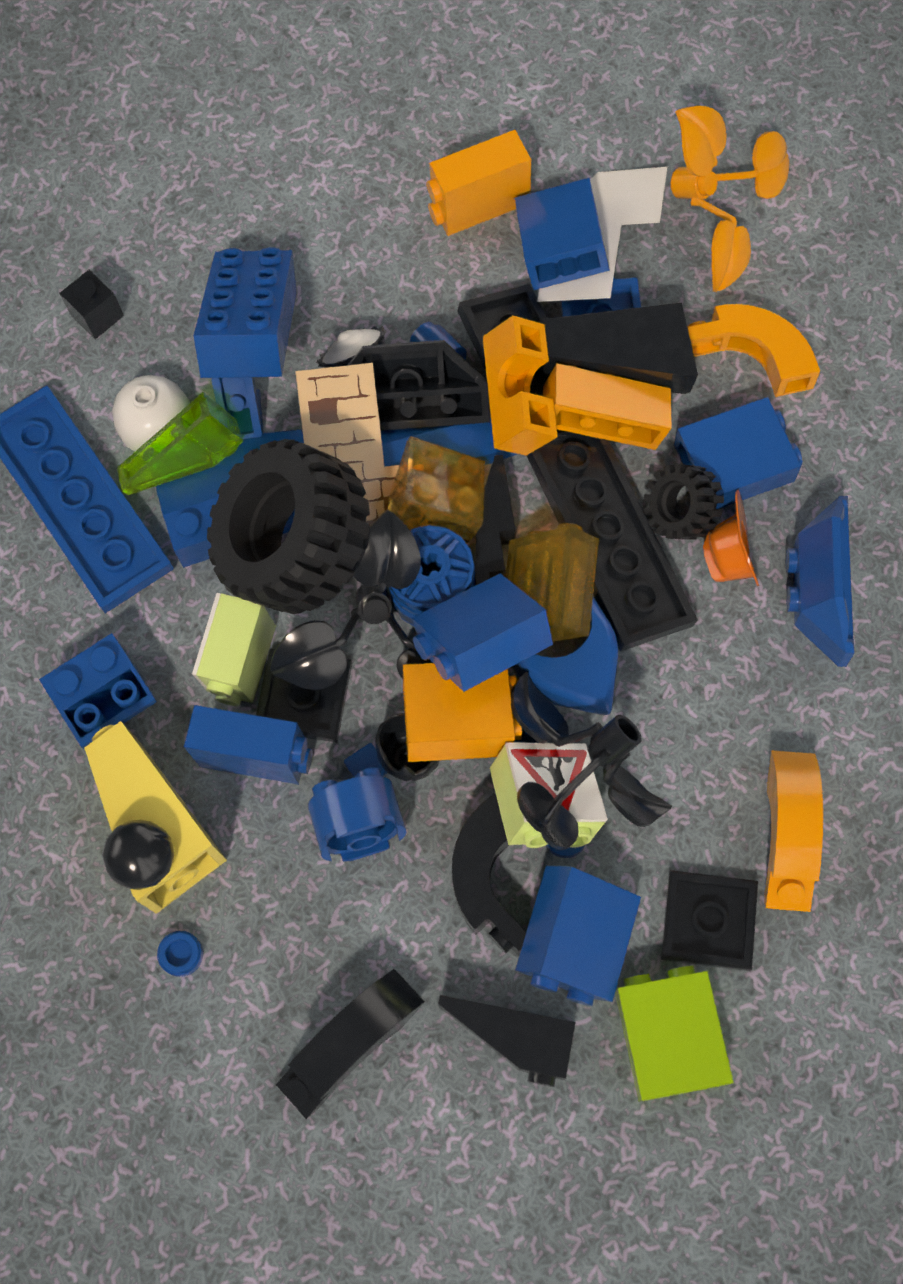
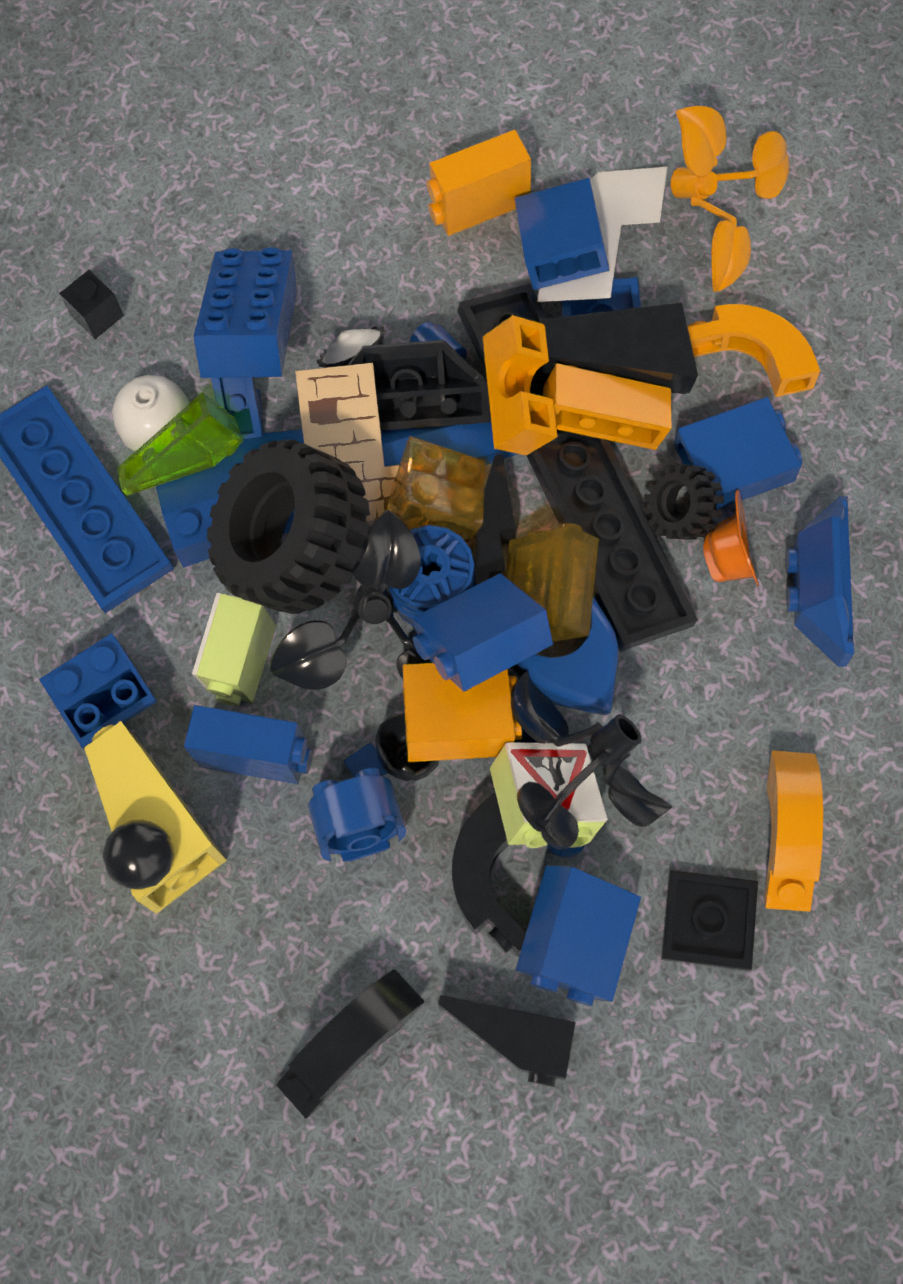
(180, 953): blue tile -> none
(315, 711): black tile -> none
(672, 1034): lime brick -> none

